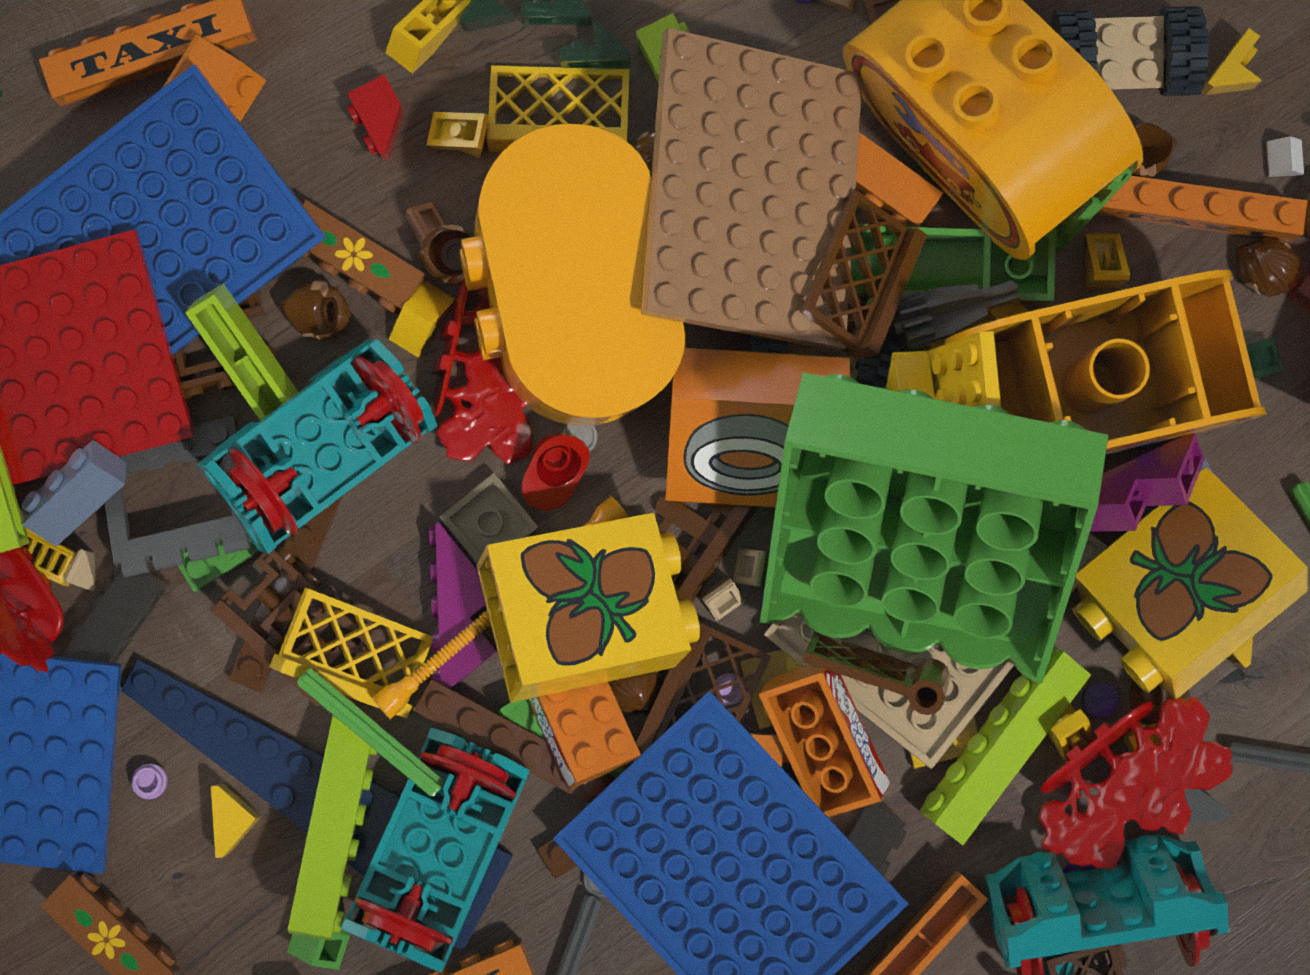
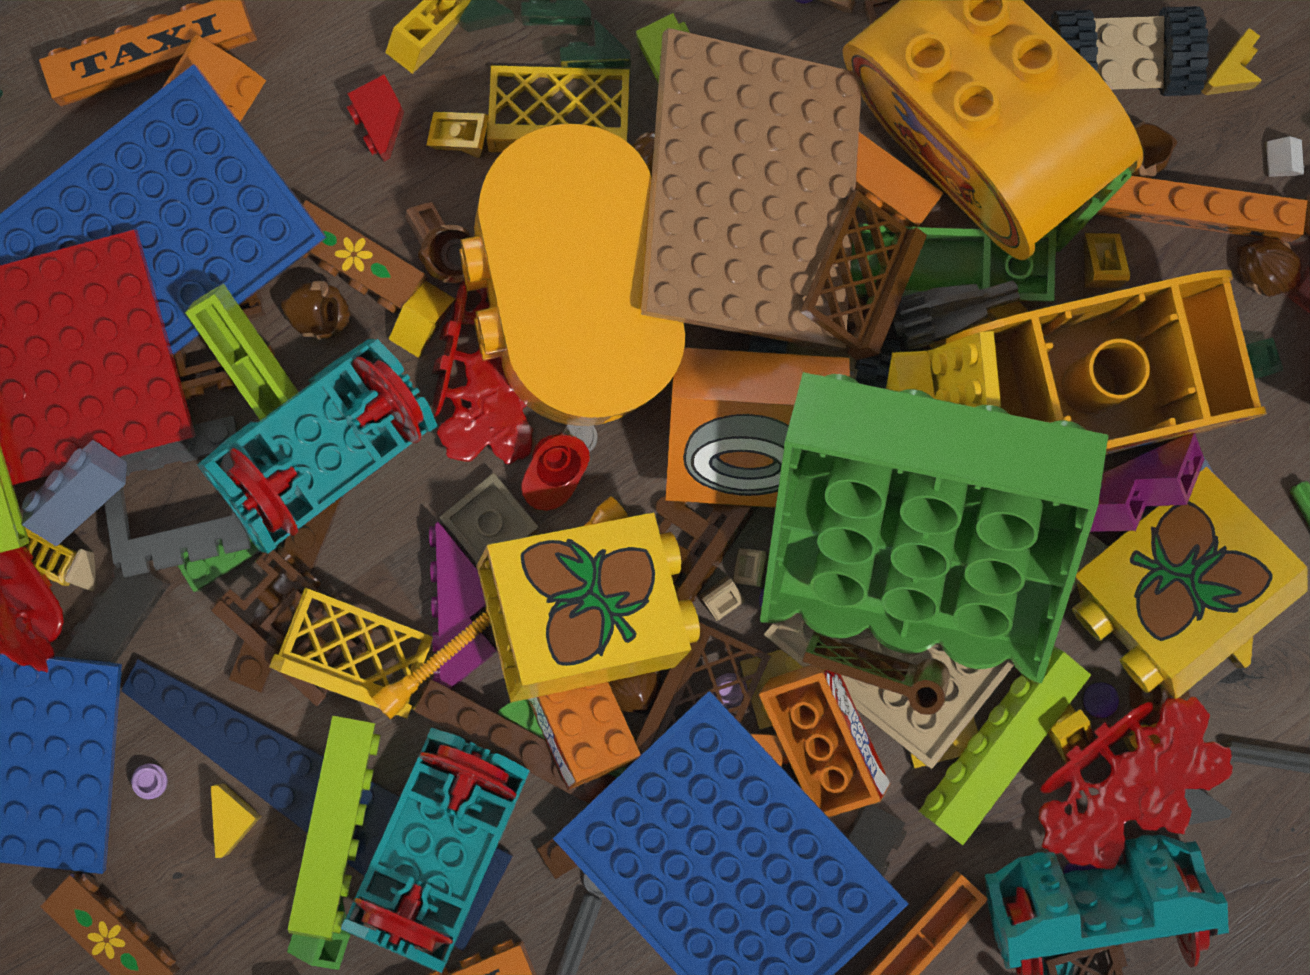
(370, 732): bright green axle -> none

